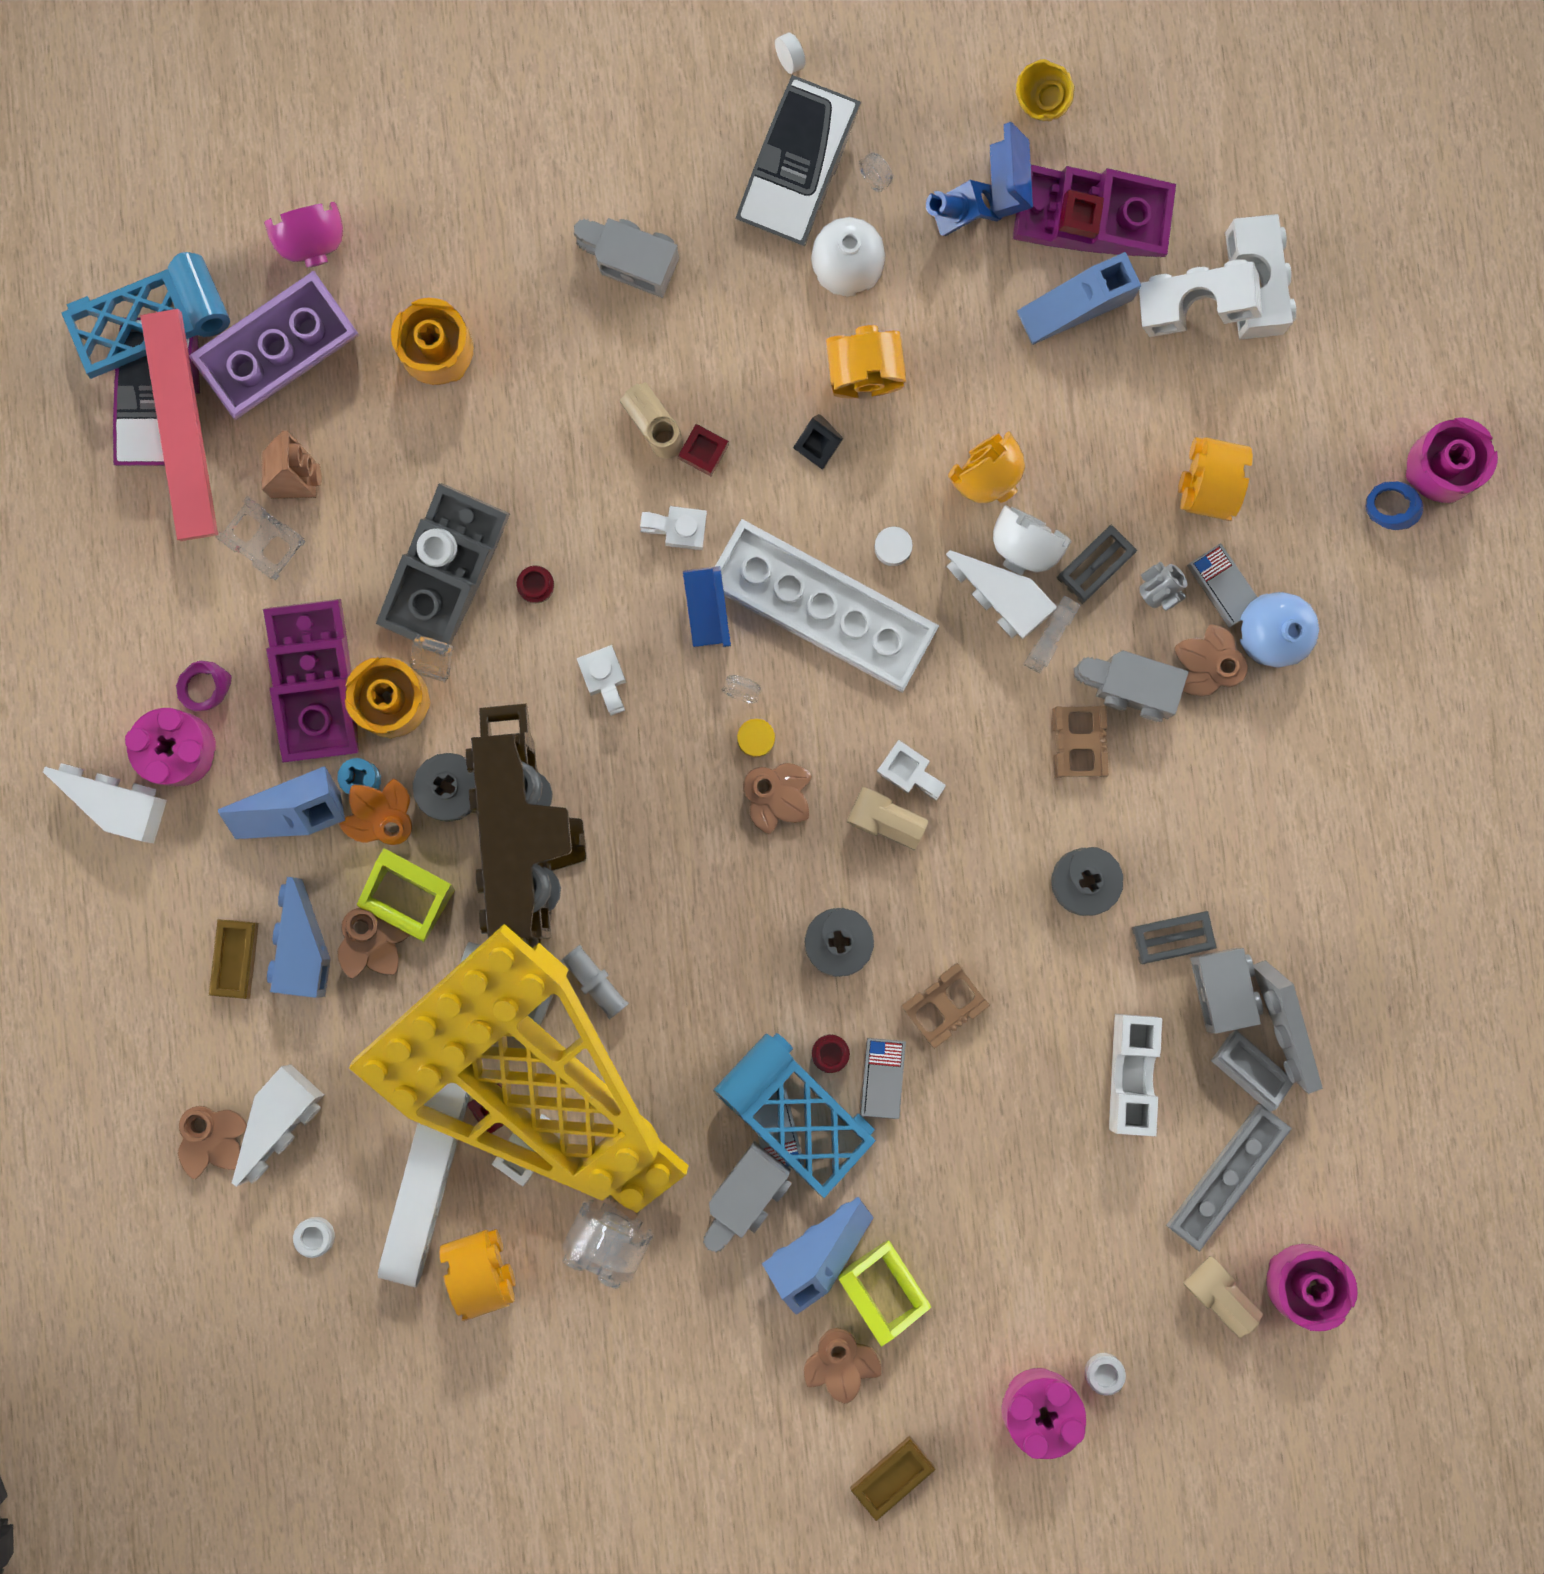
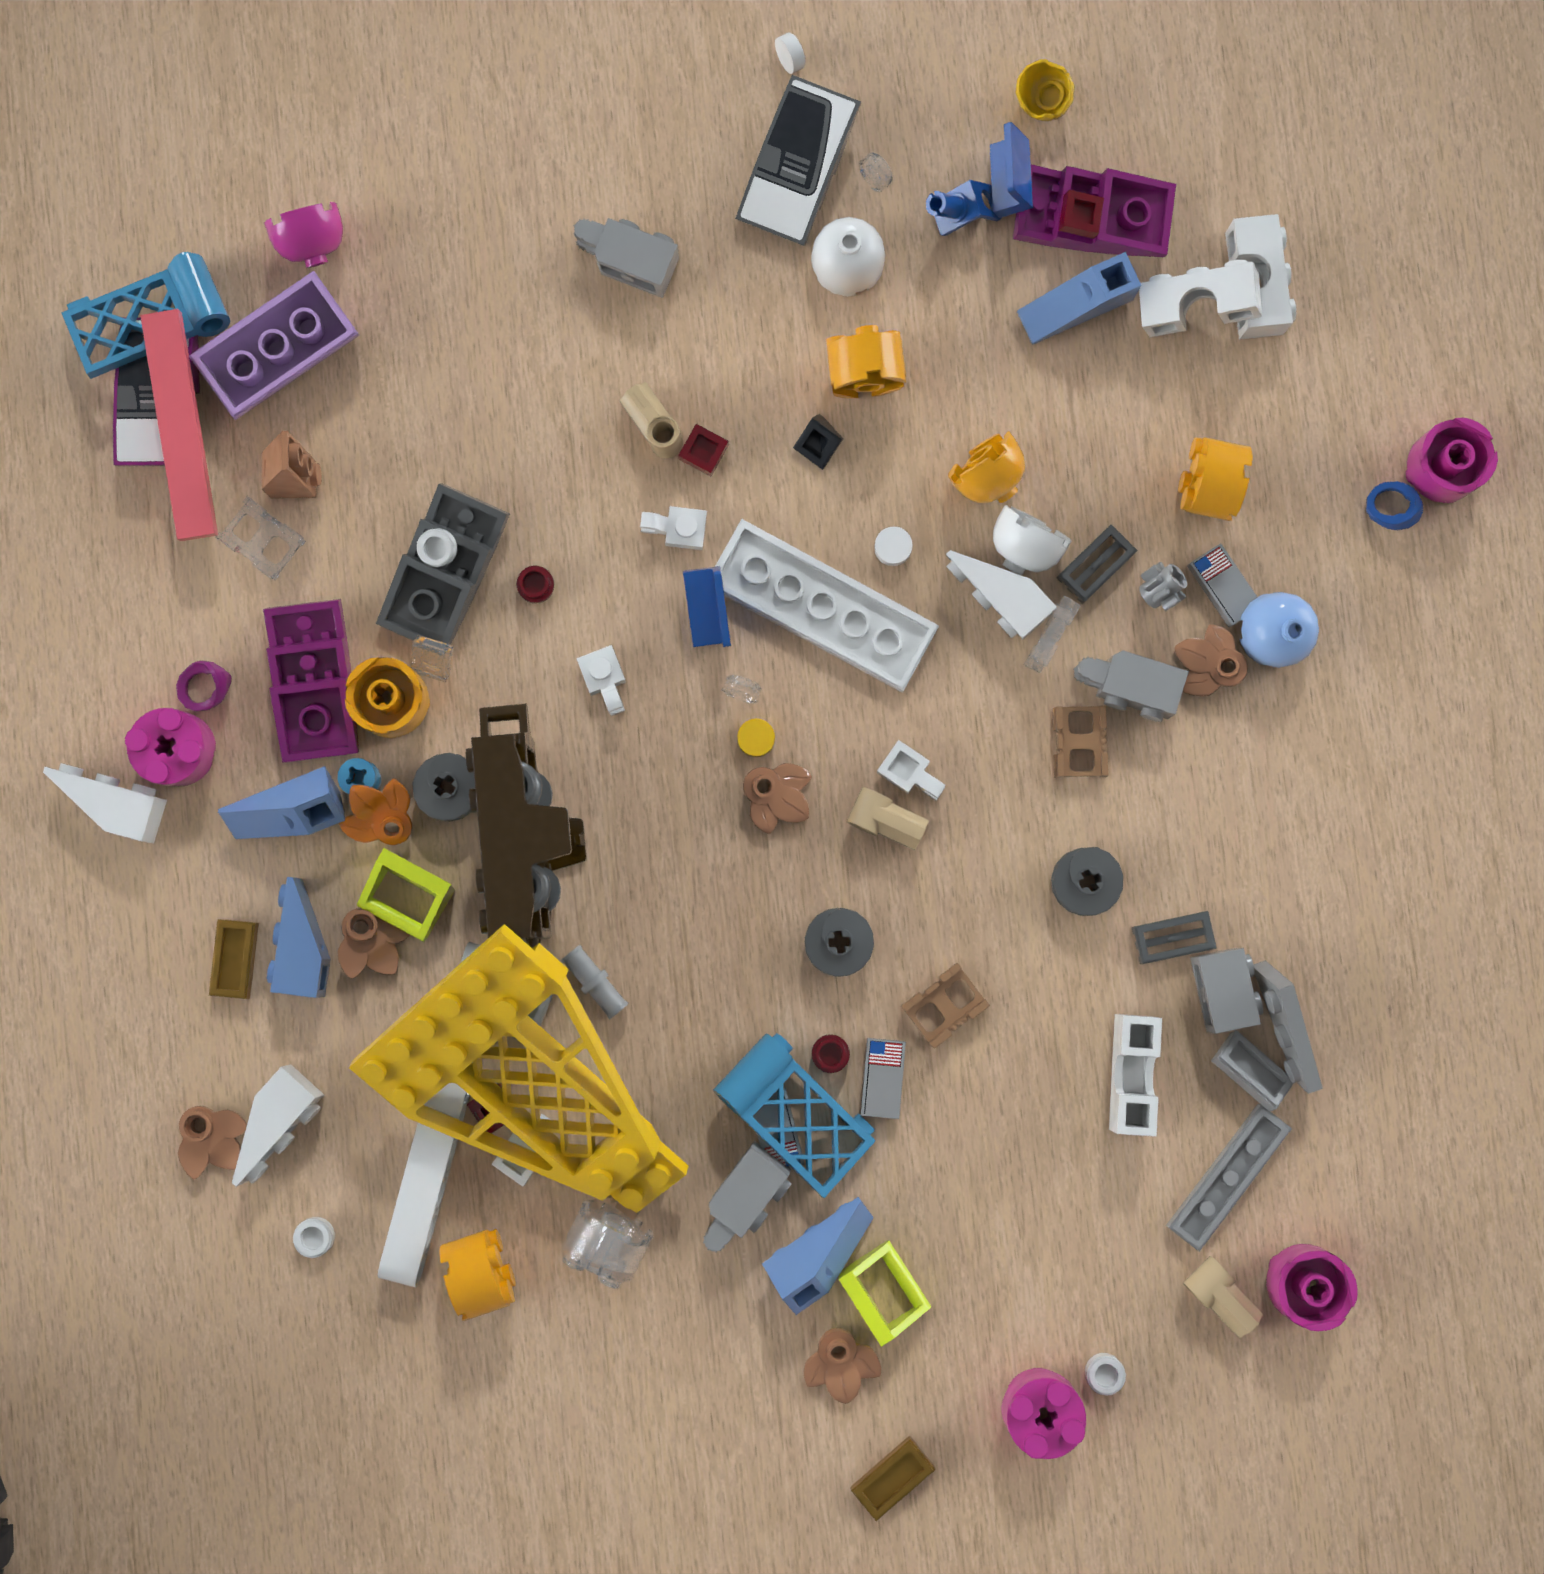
(417, 327): light orange brick -> none

